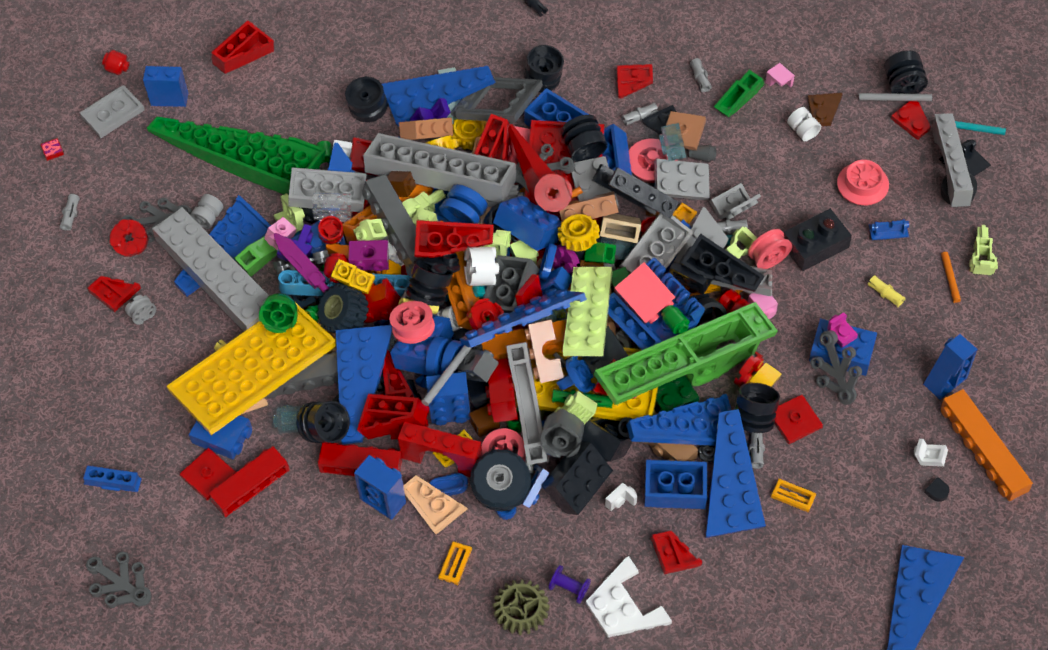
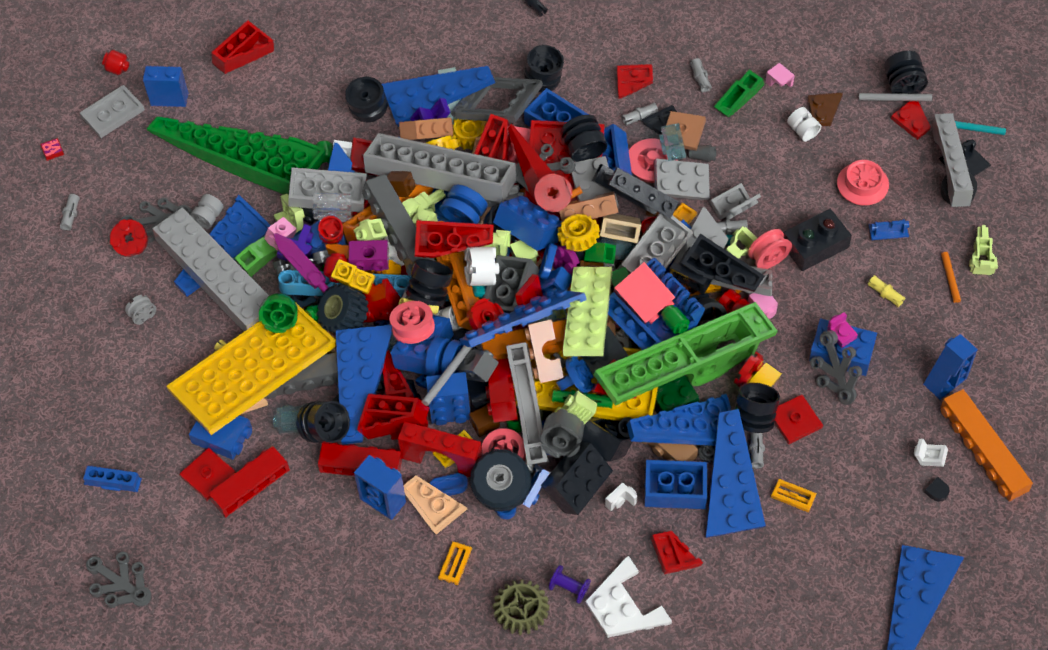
(113, 291): red wing -> none
(442, 264): black plate -> none

